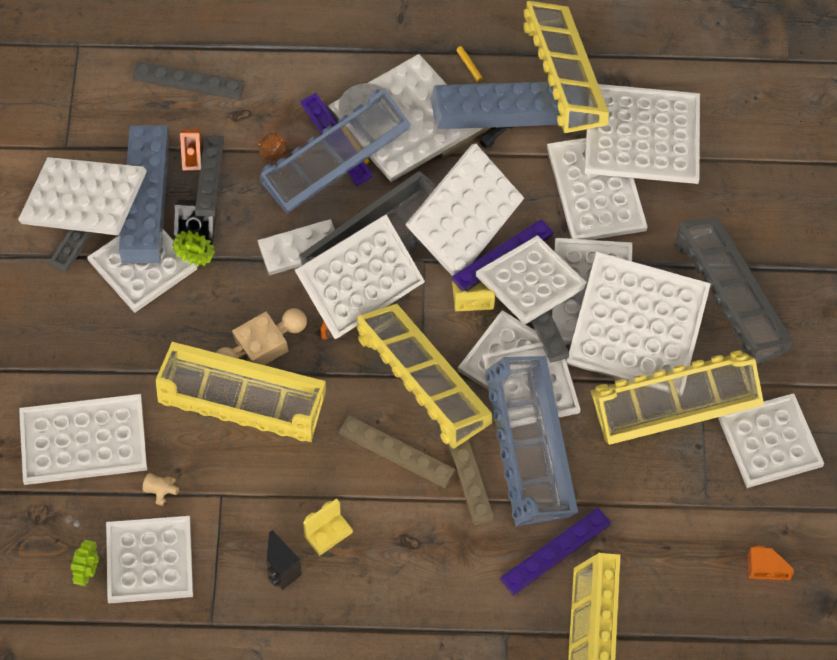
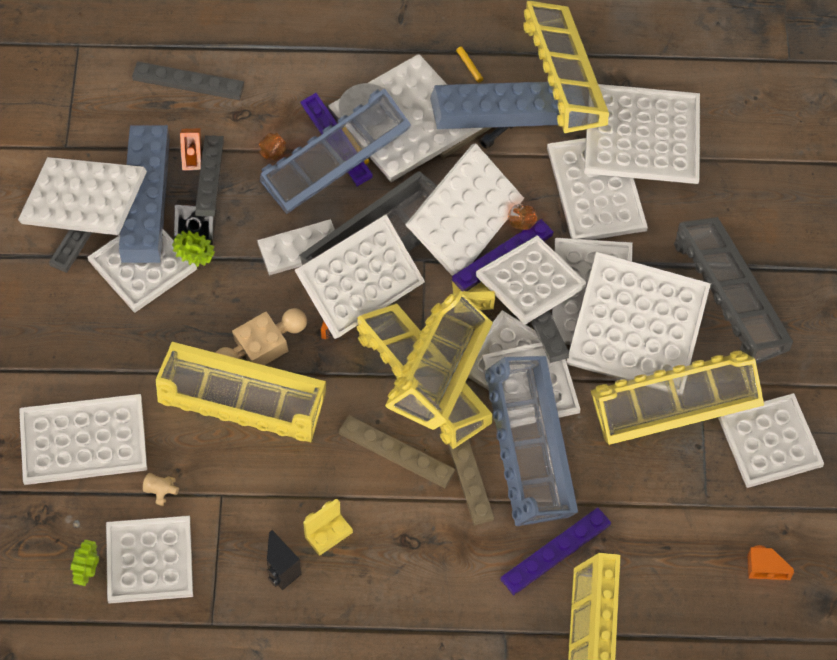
(440, 362): none -> window
(522, 216): none -> clear orange head

